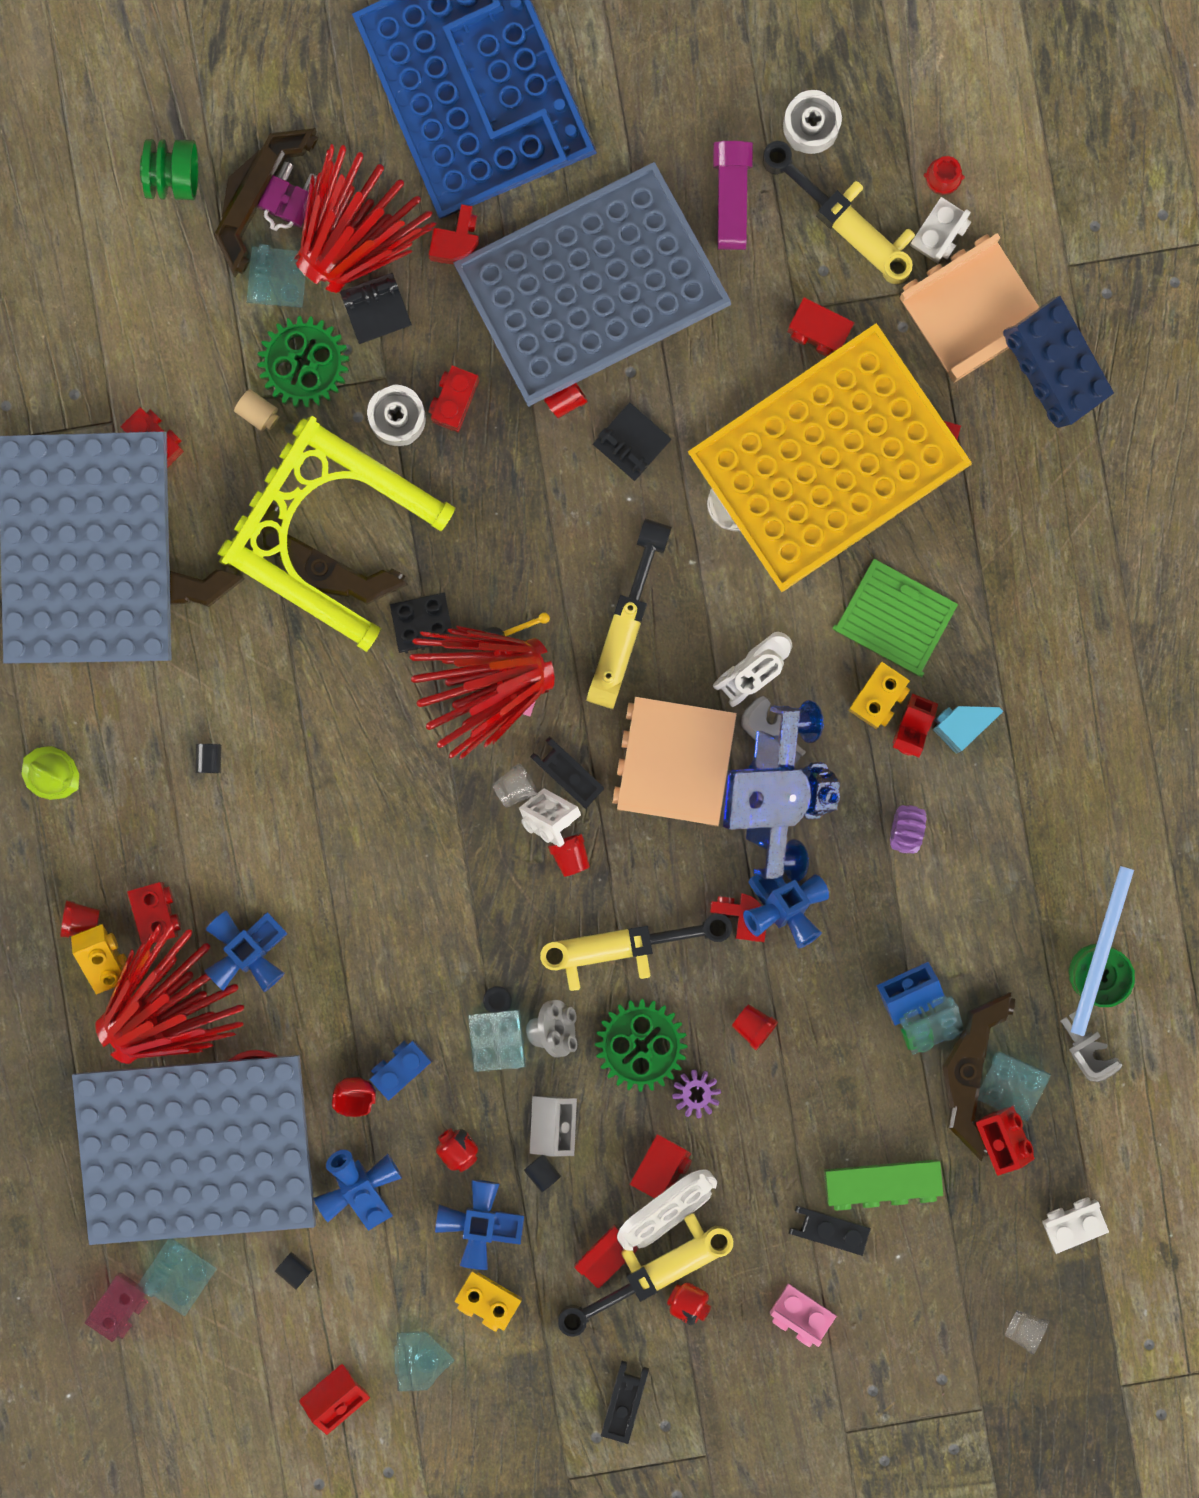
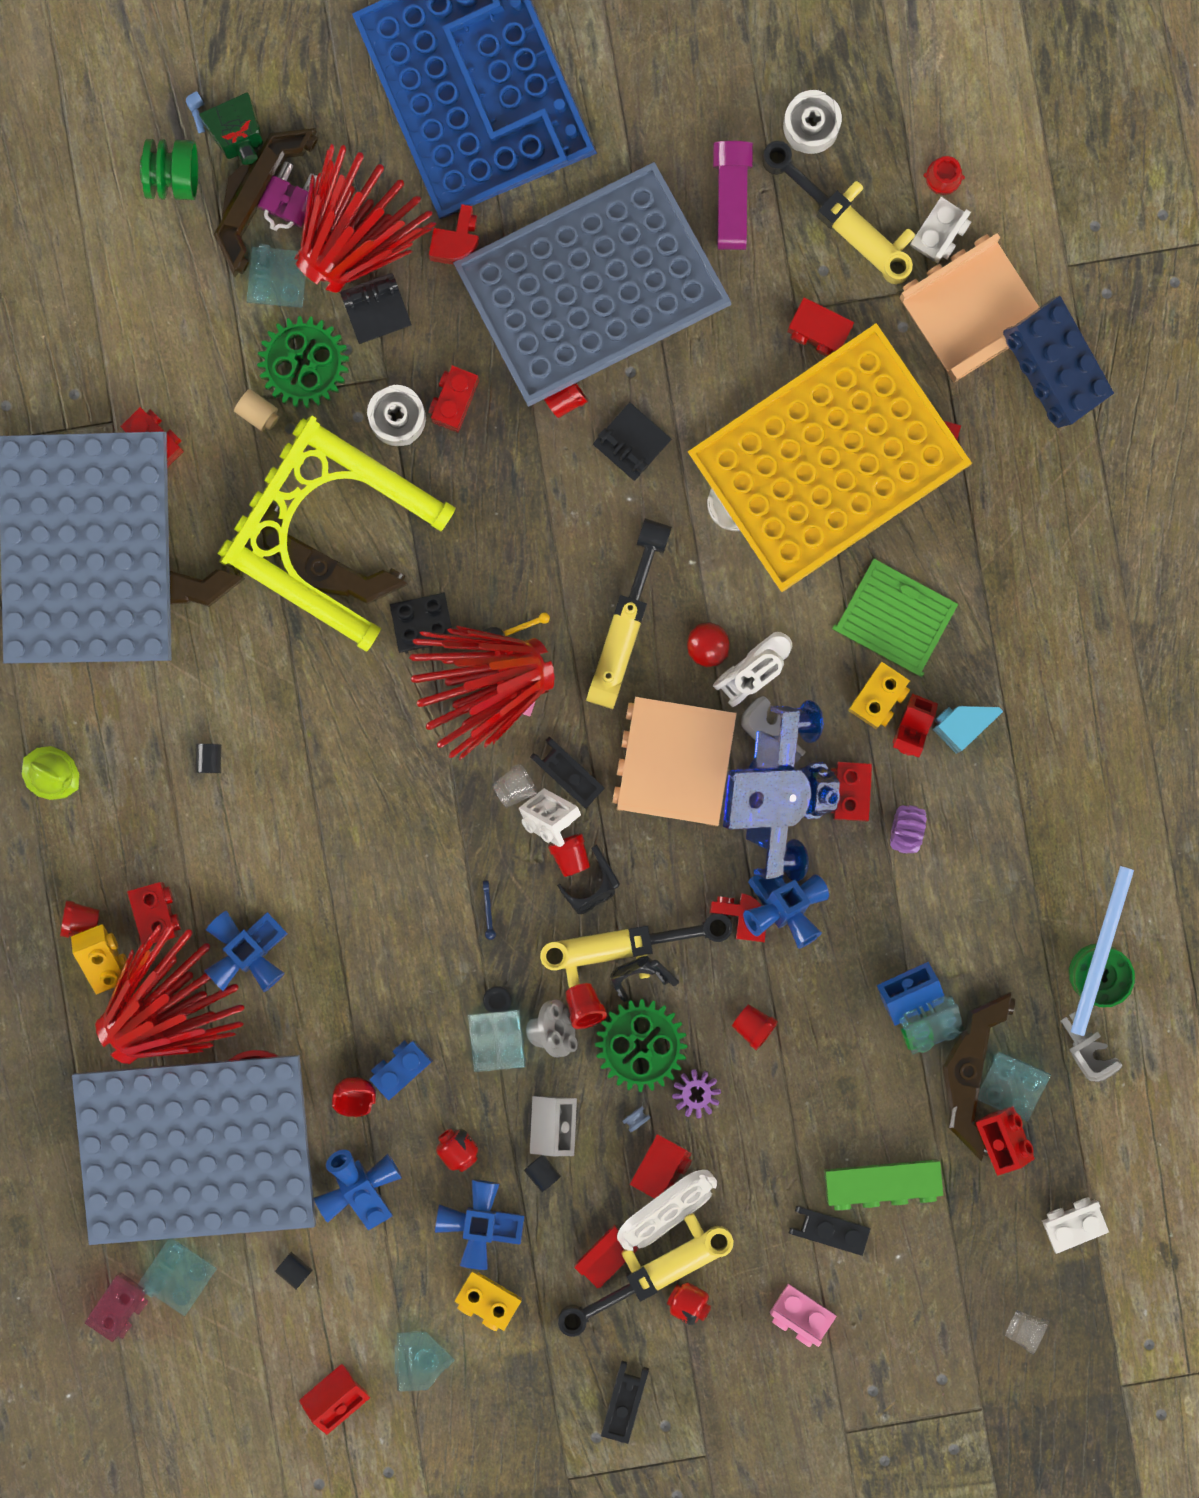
(194, 102): none -> medium blue hand
(235, 128): none -> dark green torso
(490, 934): none -> dark blue hinge
(584, 1006): none -> red piece
(605, 892): none -> black helmet
(636, 1119): none -> sand blue bush
(640, 965): none -> black helmet
(708, 644): none -> red hair
(854, 791): none -> red brick

